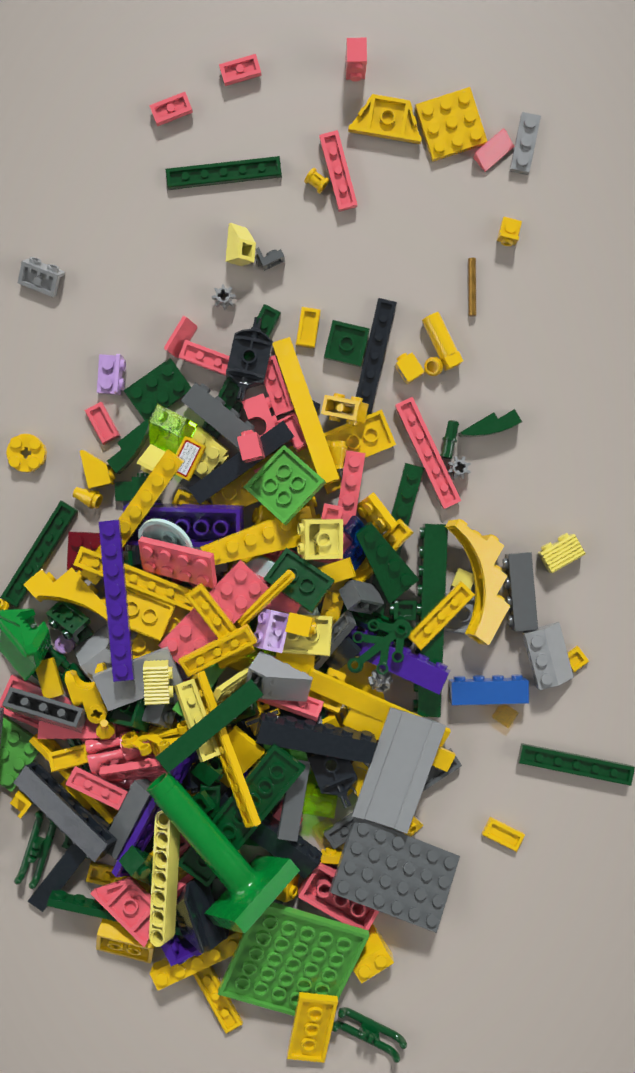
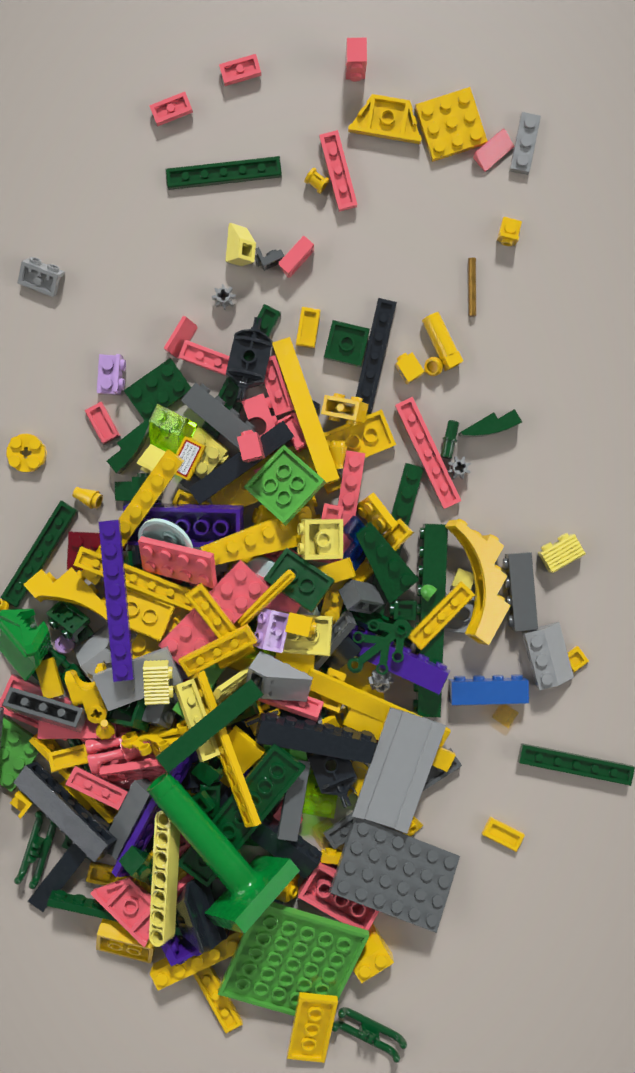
(96, 471): yellow slope -> none
(296, 256): none -> coral slope
(428, 591): none -> bright green hinge

